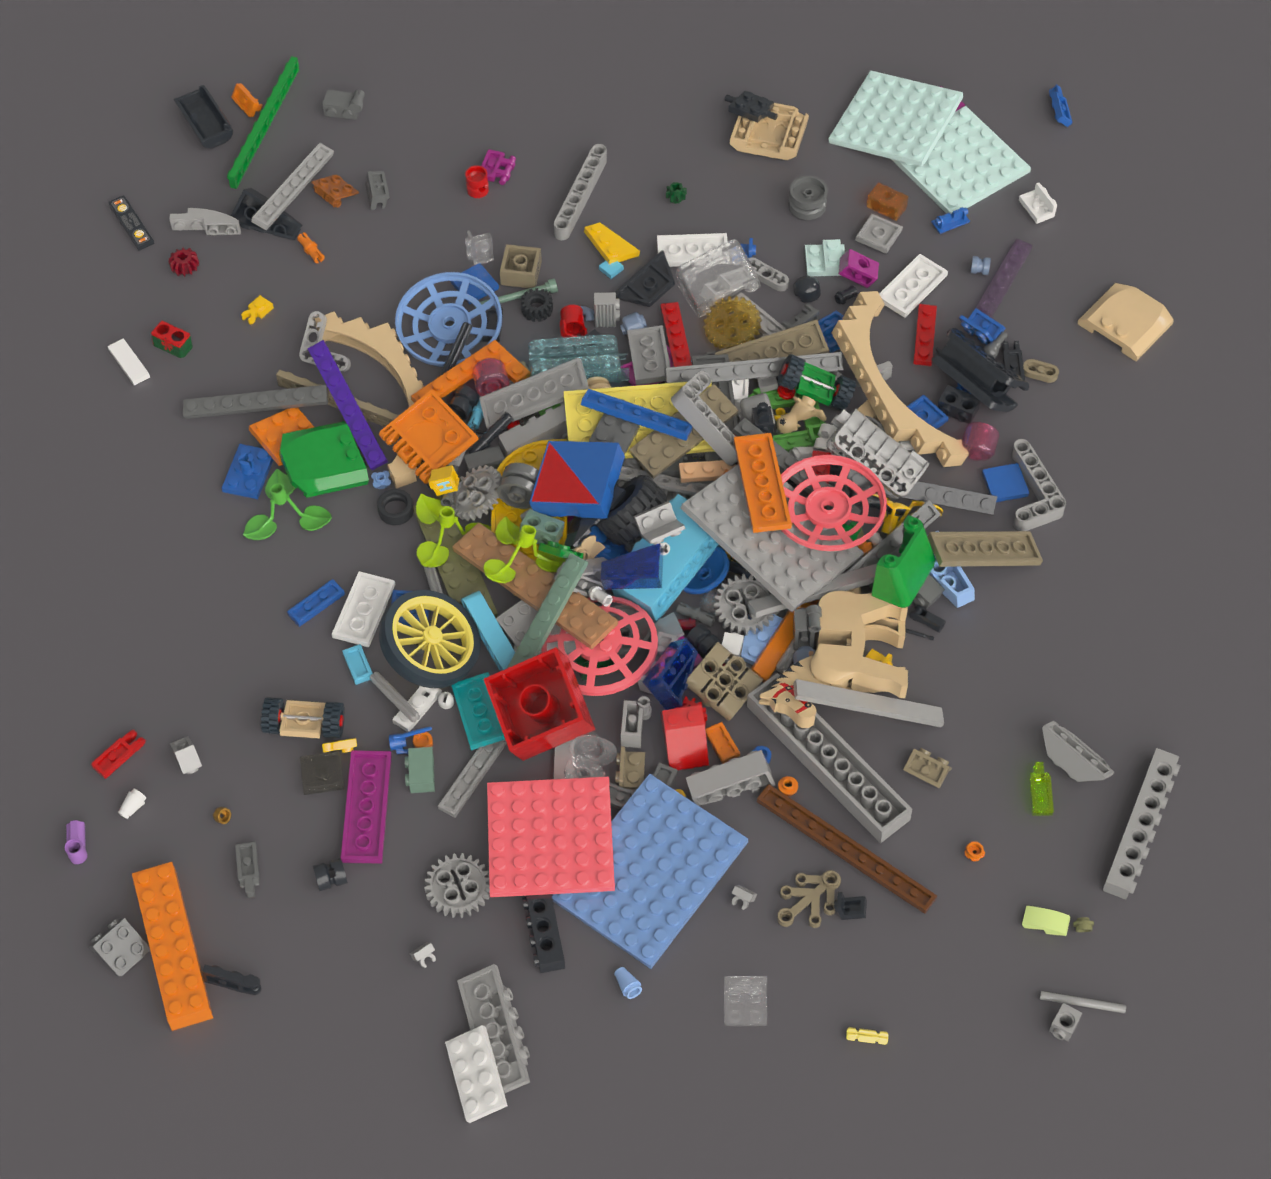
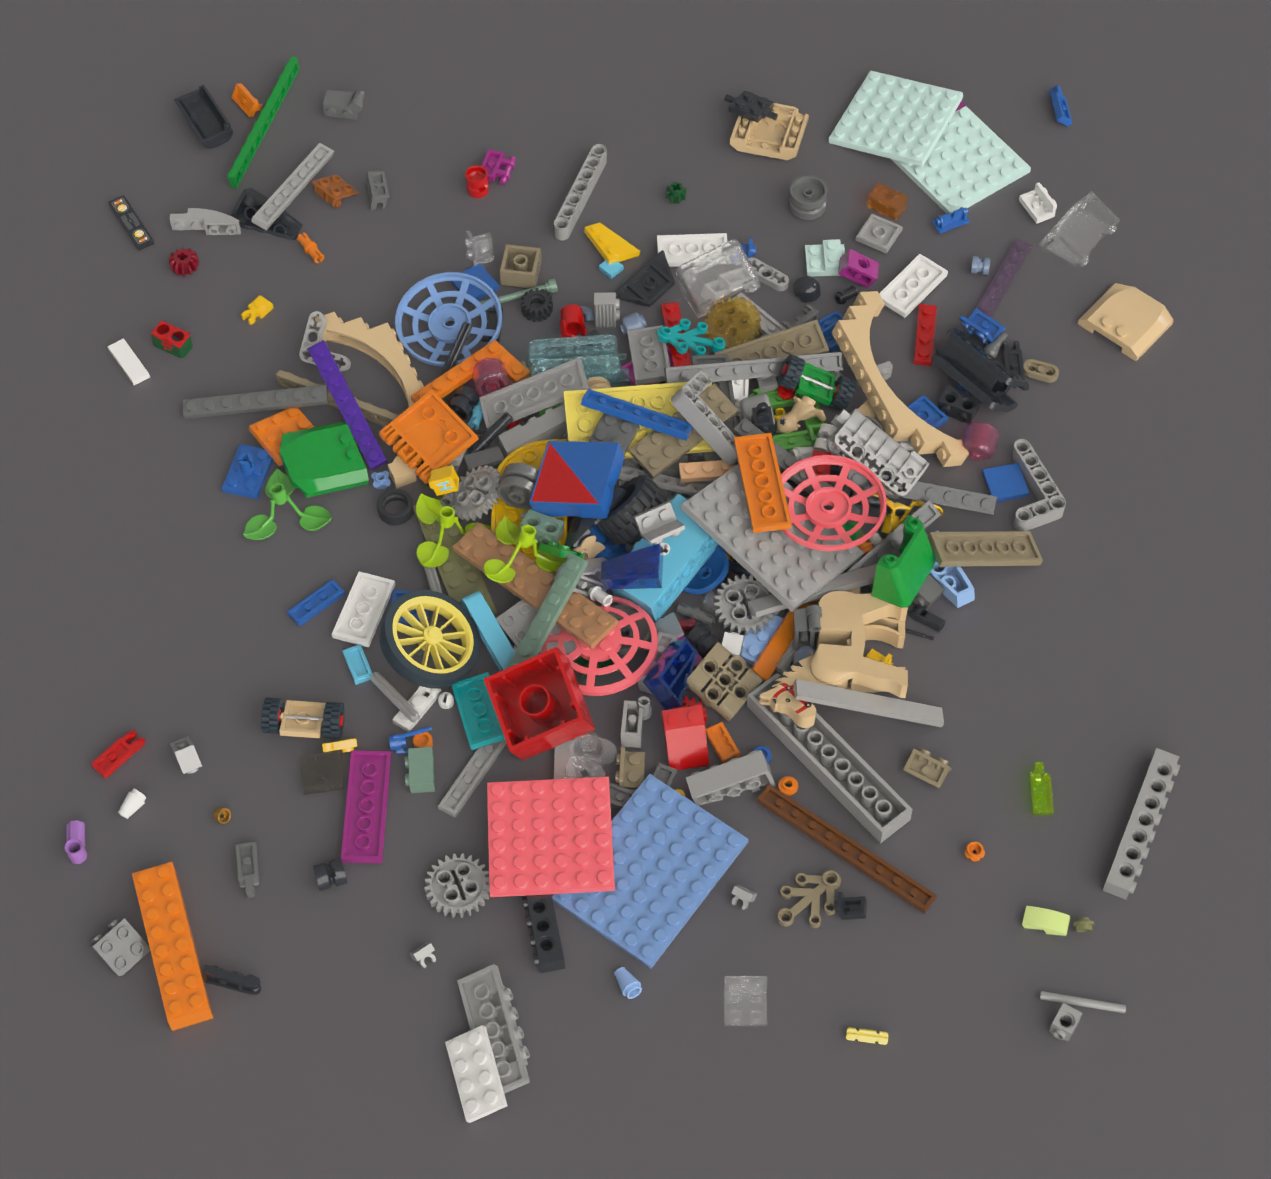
(689, 338): none -> teal plant
(1074, 755): light grey wedge -> none
(1080, 230): none -> clear windscreen

